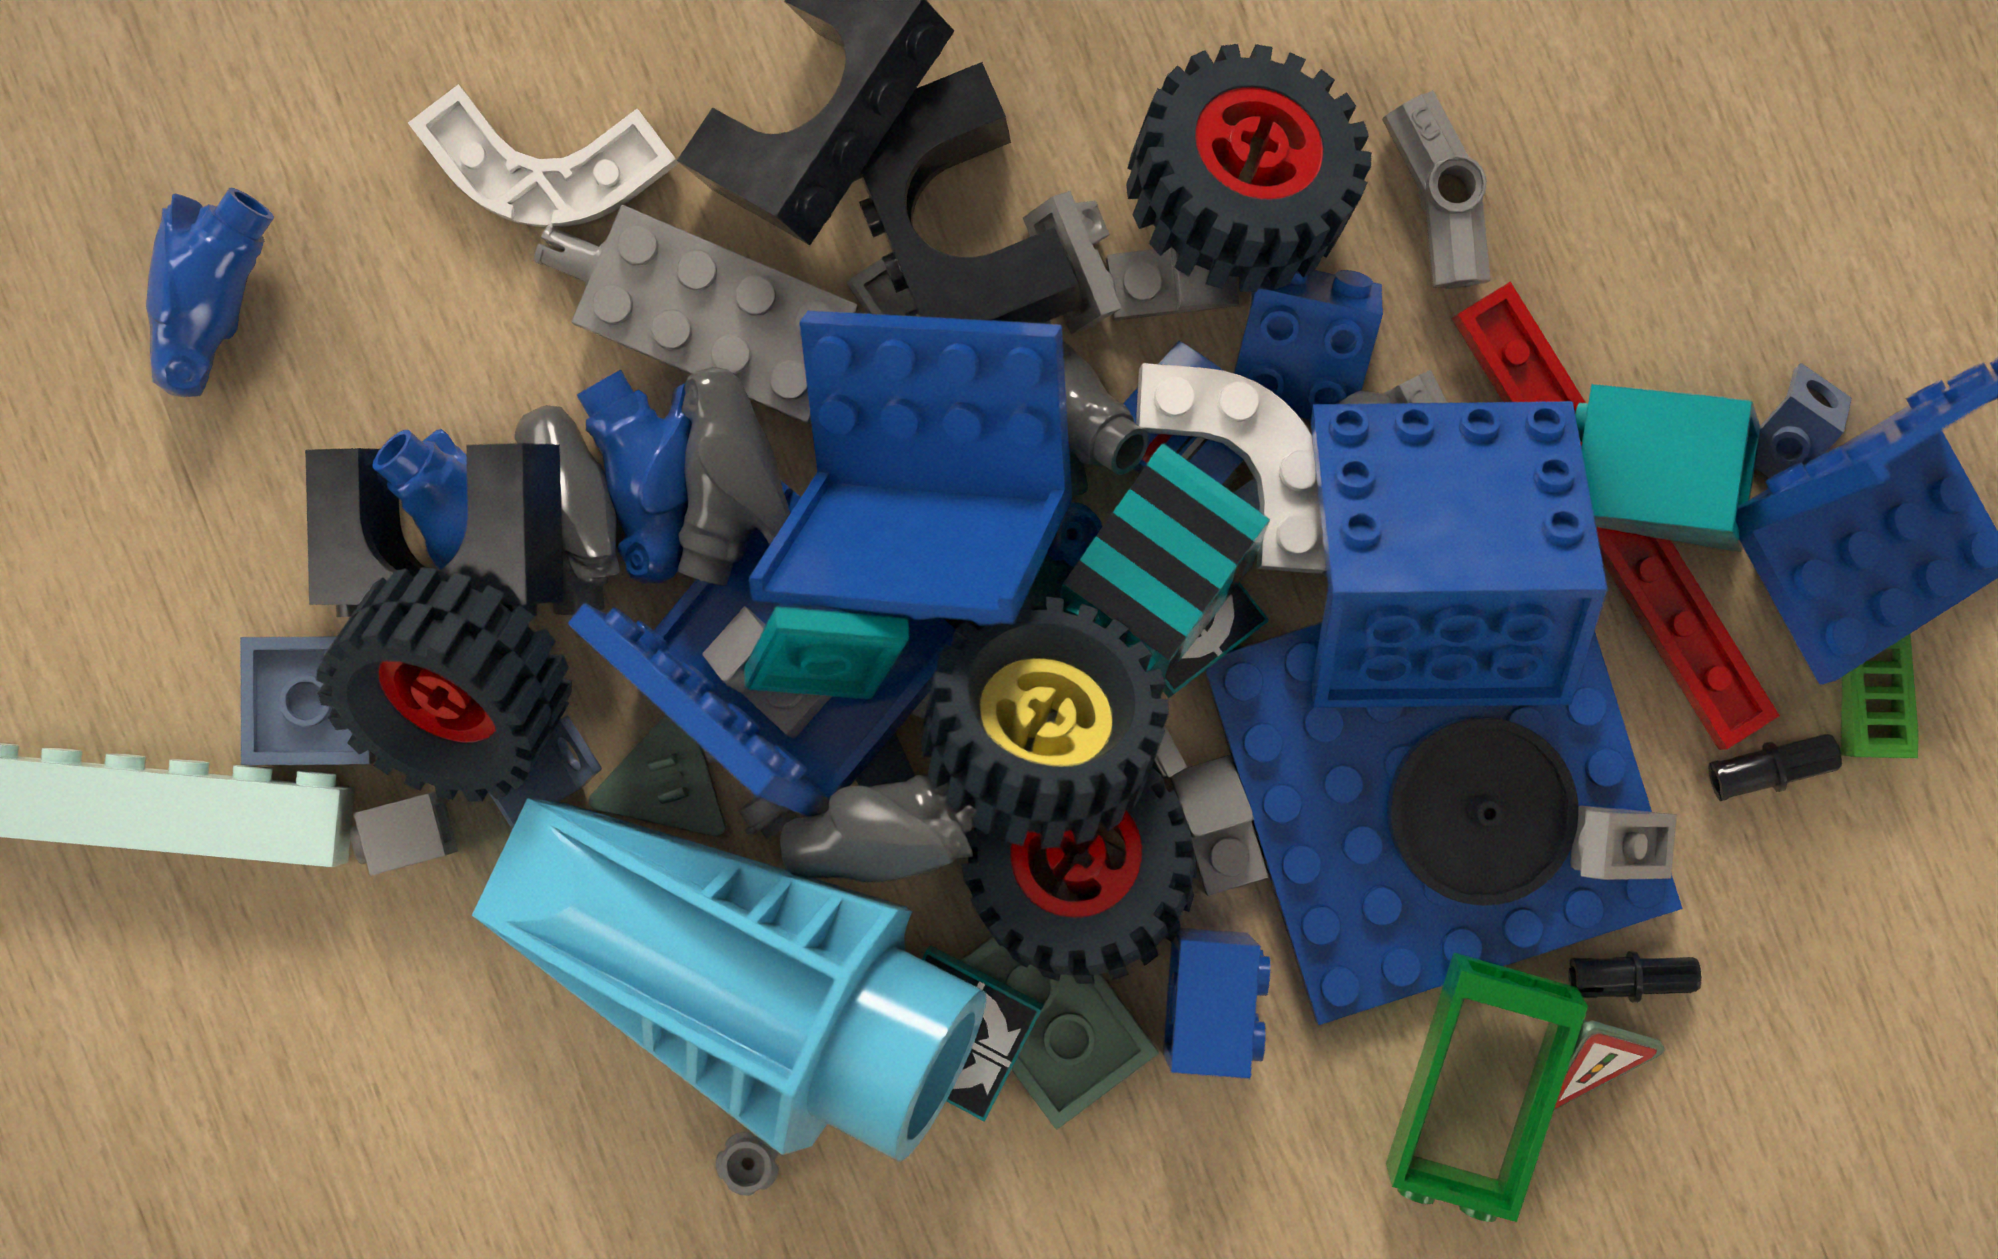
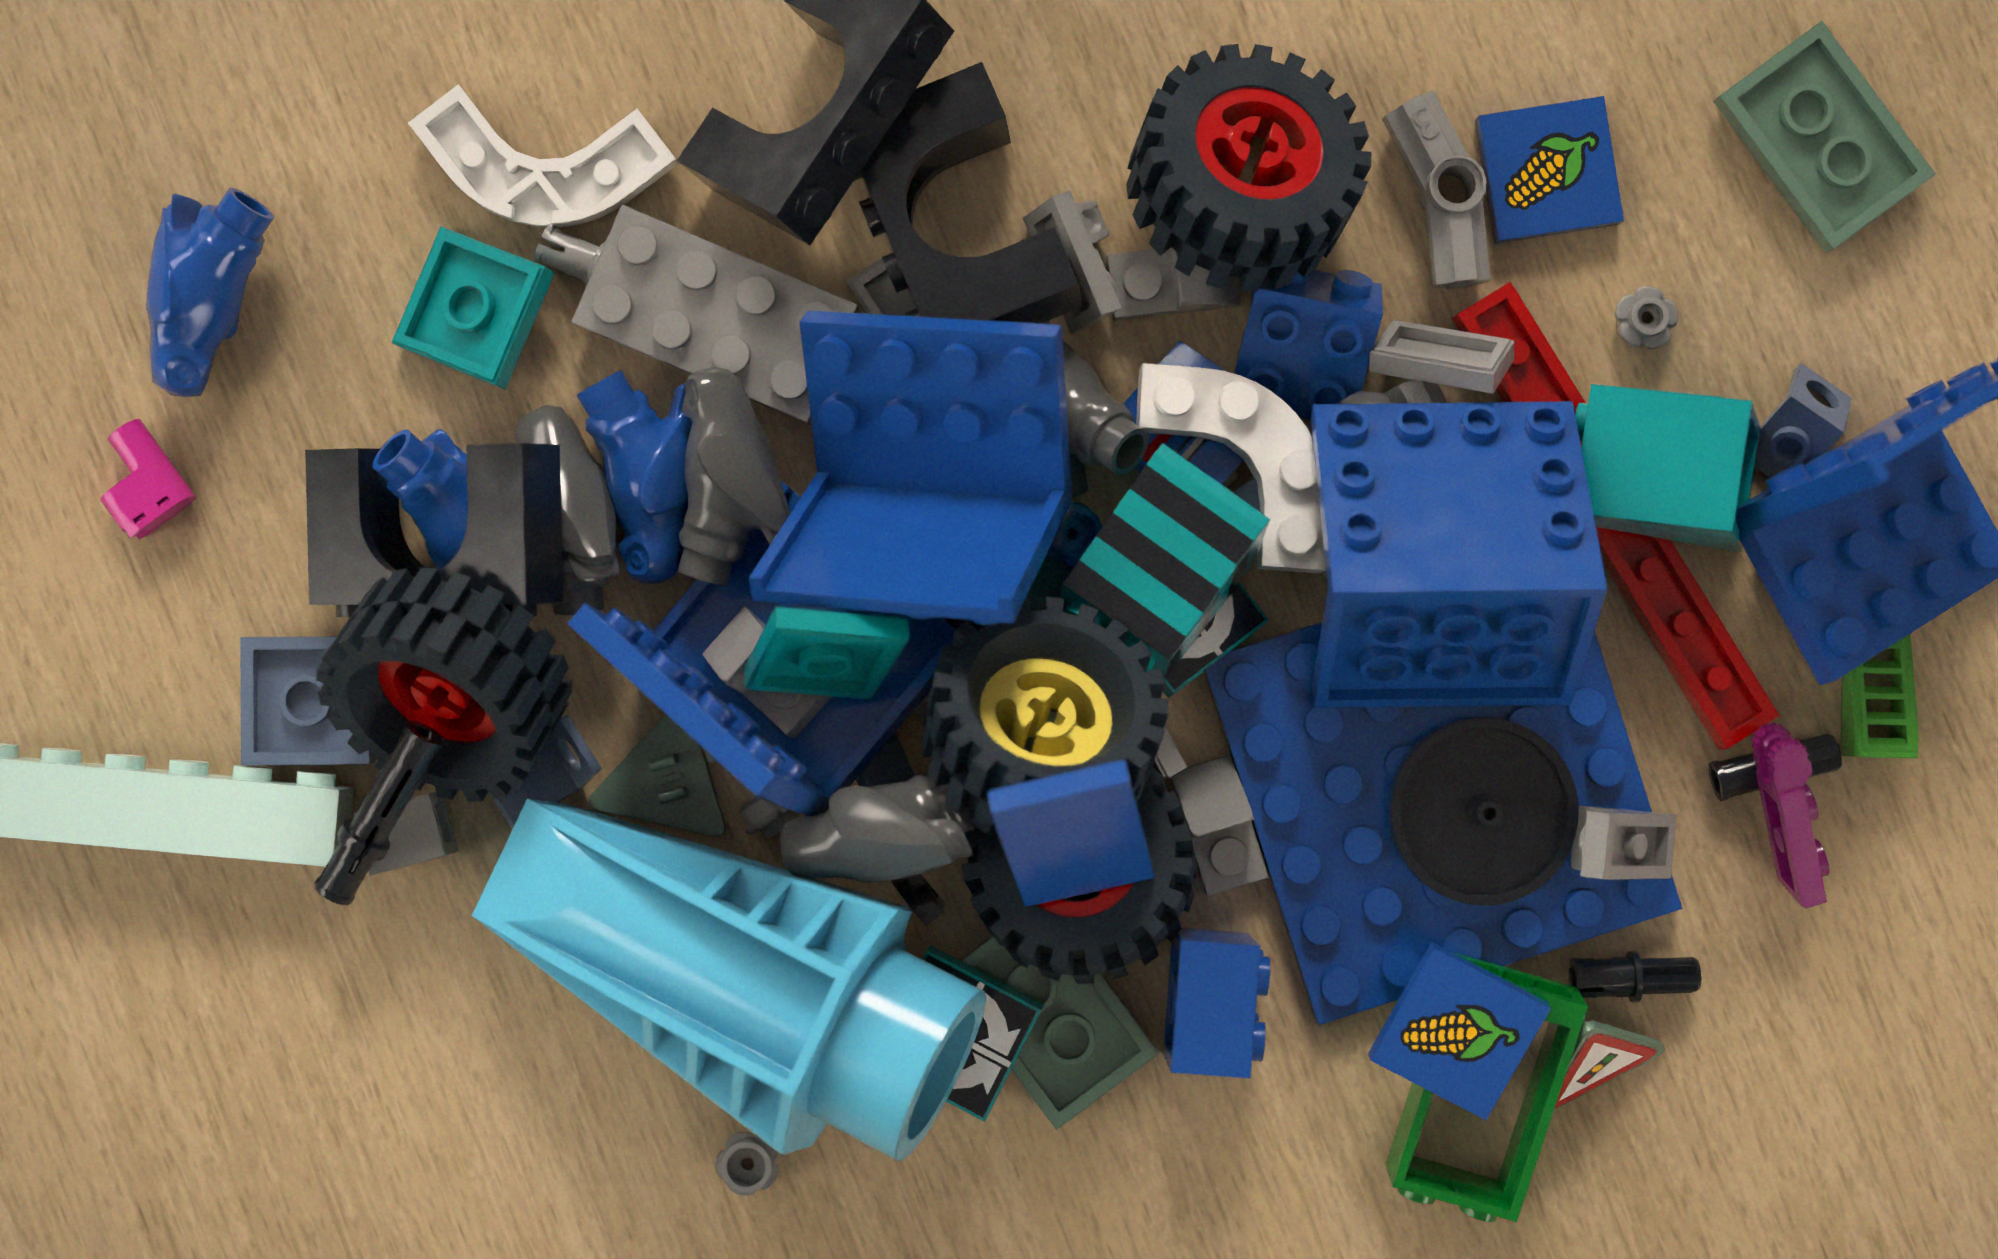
(152, 490): none -> dark pink piece
(367, 834): none -> black pin
(473, 307): none -> teal tile
(920, 897): none -> black tile
(1072, 833): none -> blue tile
(1442, 356): none -> light grey tile
(1459, 1031): none -> blue tile
(1549, 170): none -> blue tile
(1629, 320): none -> light grey plate
(1788, 813): none -> magenta hinge
(1824, 137): none -> sand green plate

